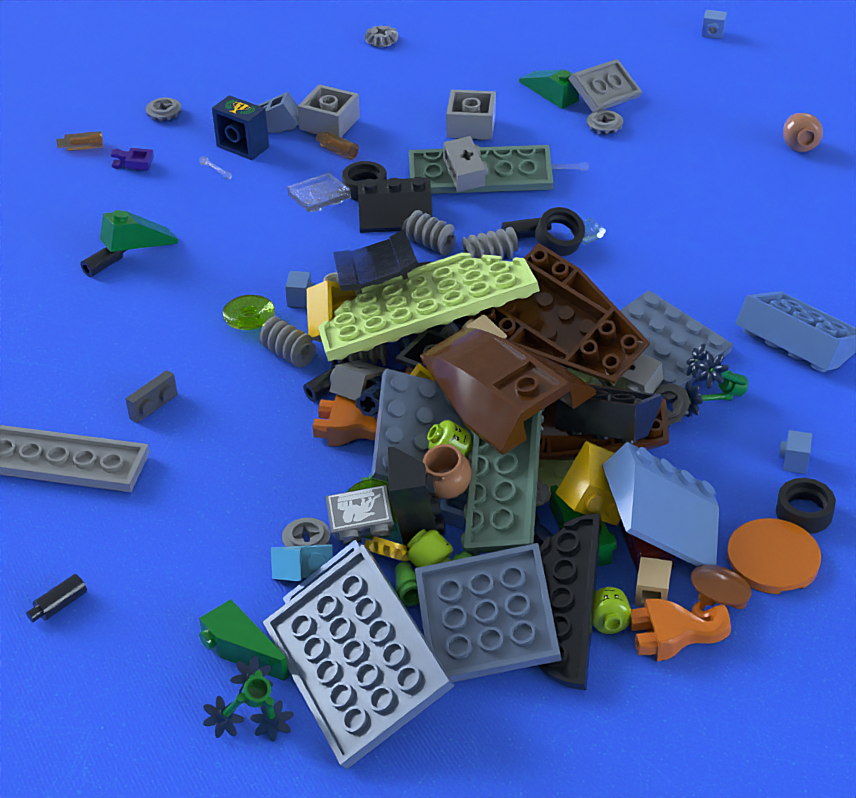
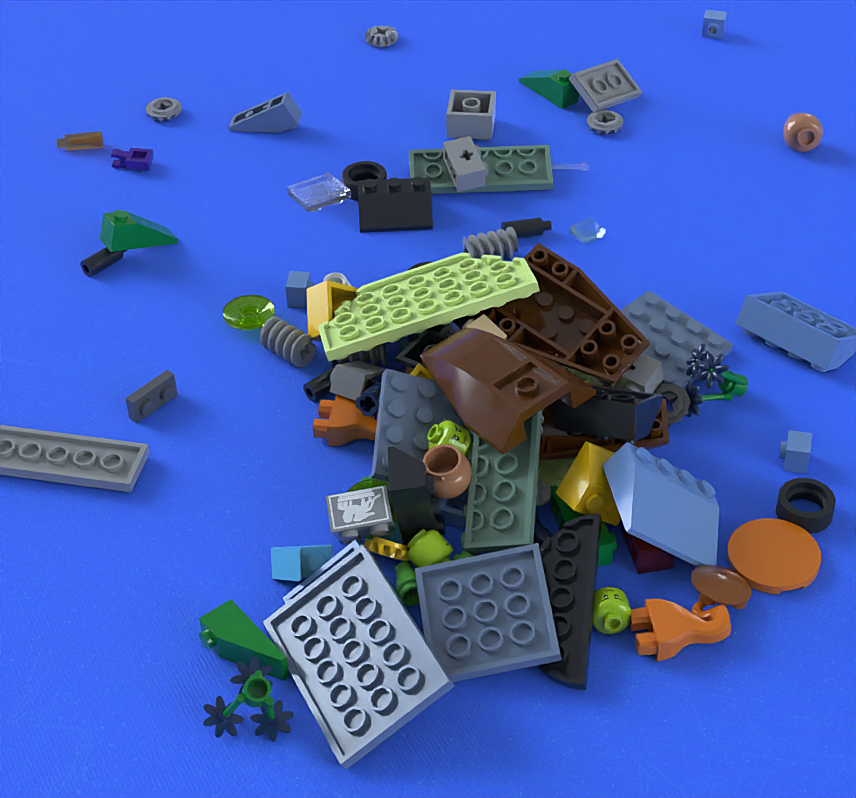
(57, 598): black cylinder -> none
(205, 161): clear hinge -> none
(240, 127): dark blue brick -> none
(314, 528): light grey gear -> none
(328, 111): light grey brick -> none
(338, 145): clear orange cylinder -> none
(375, 263): black hinge -> none
(430, 232): light grey piece -> none
(566, 217): black tyre -> none
(652, 580): tan brick -> none

